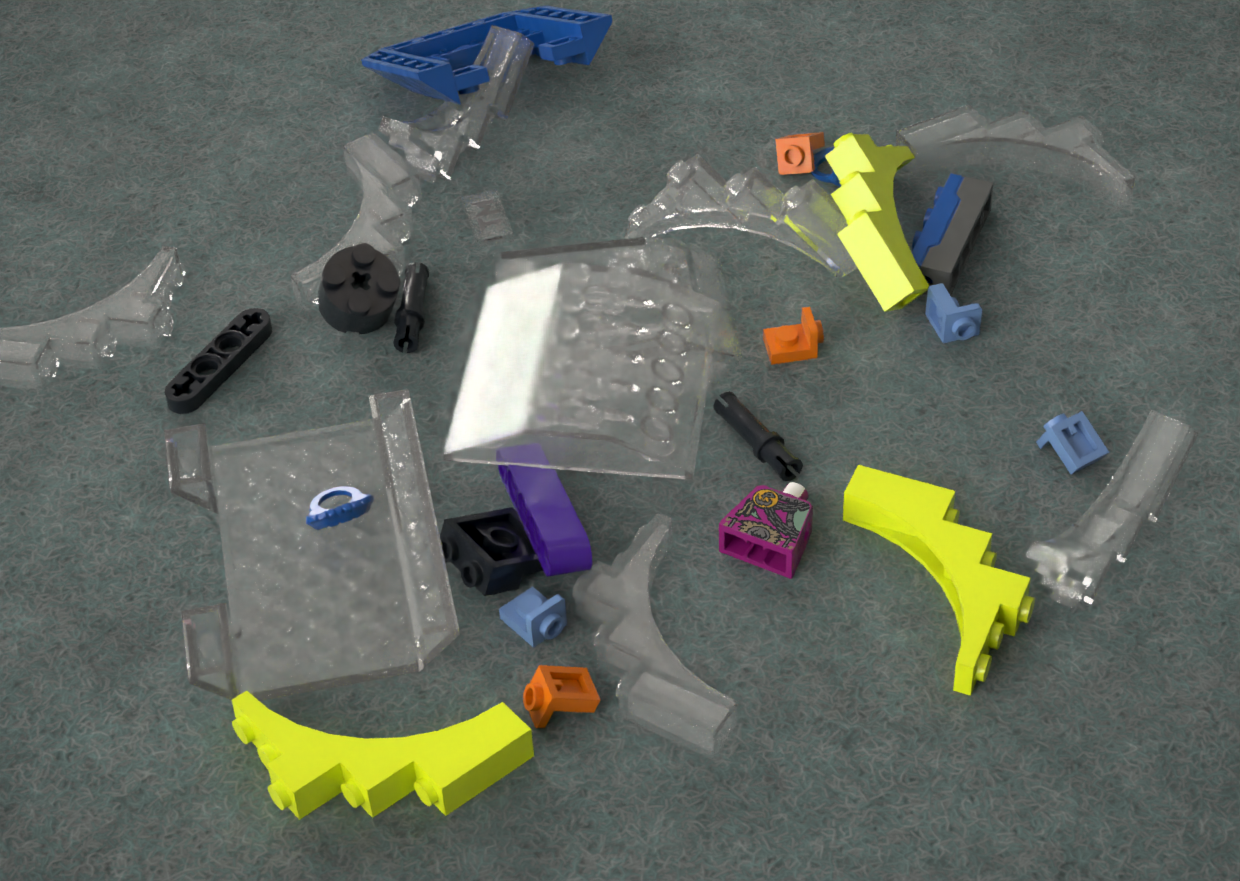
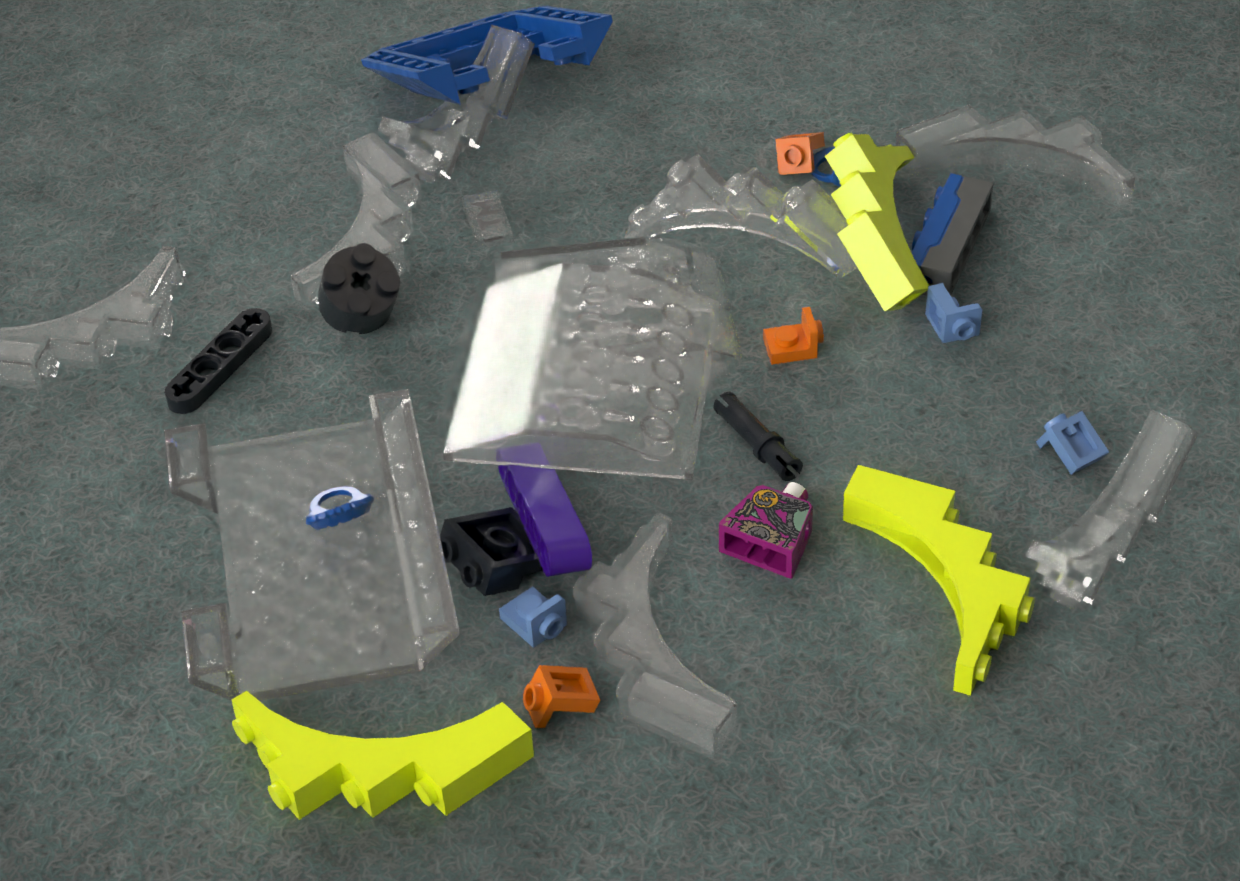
(410, 316): black pin -> none

